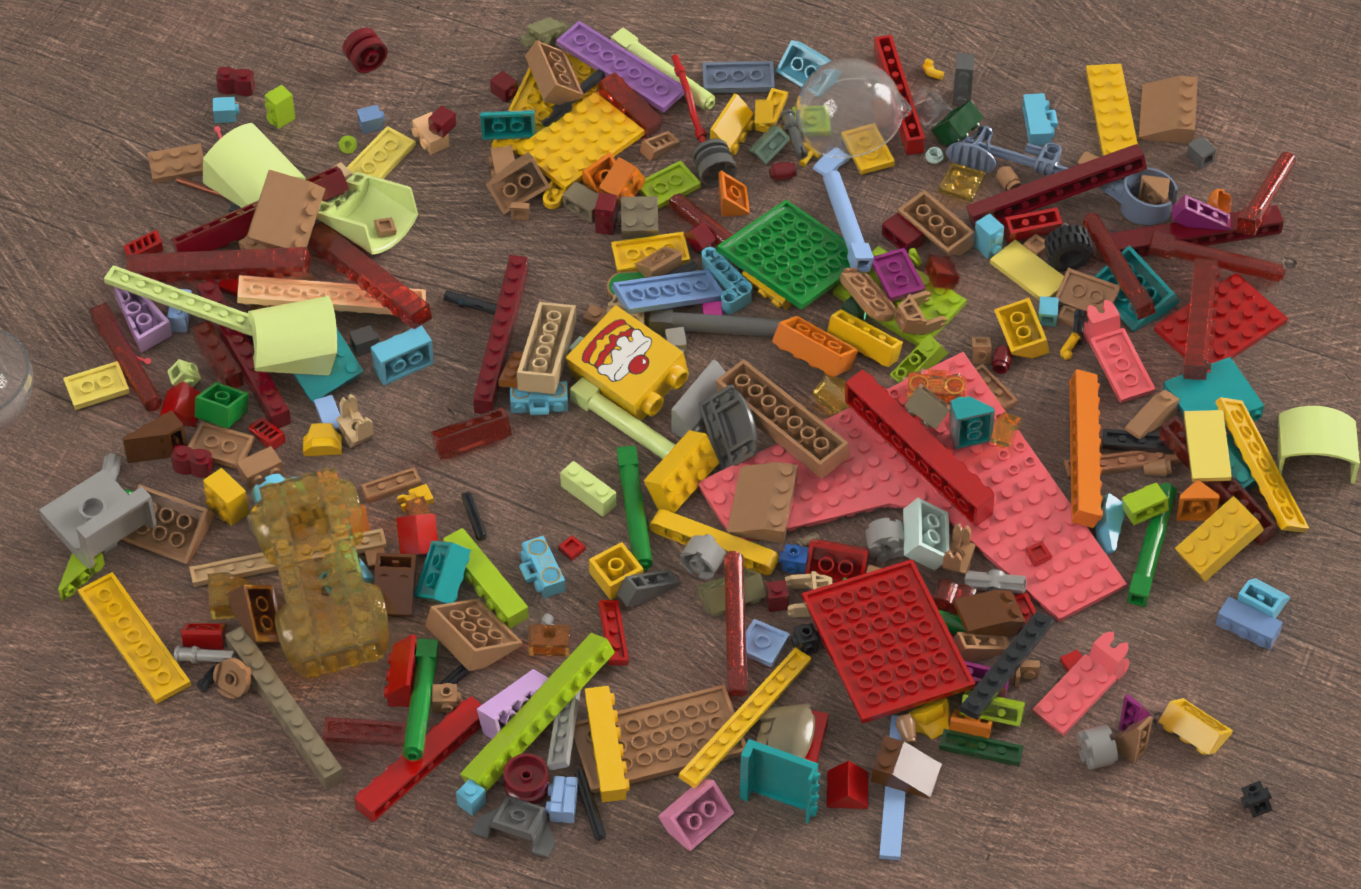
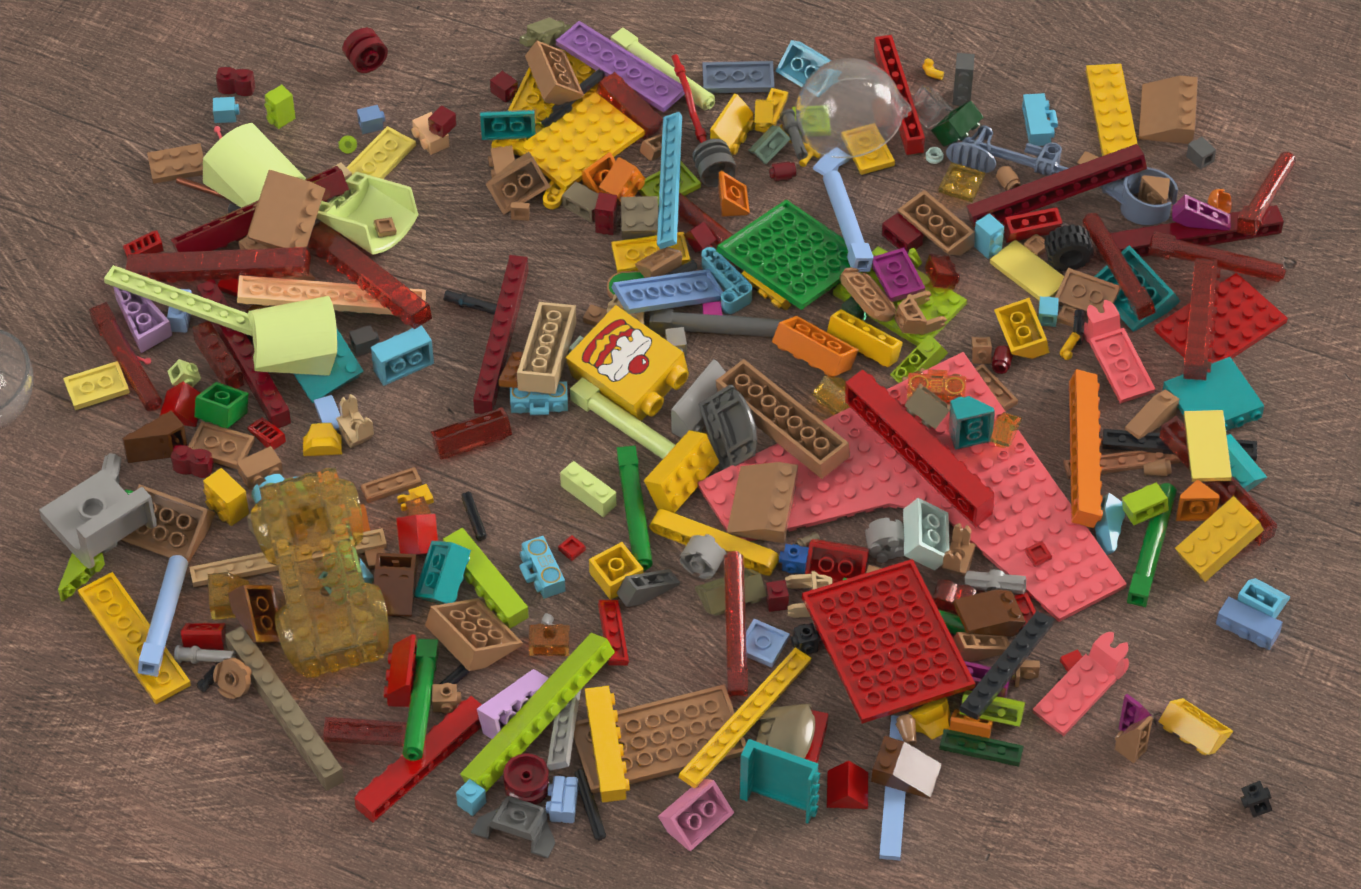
(154, 646): none -> light blue brick
(669, 180): none -> medium azure plate
(1097, 747): light grey brick -> none
(1262, 465): yellow plate -> none
(1317, 432): yellowish green windscreen -> none

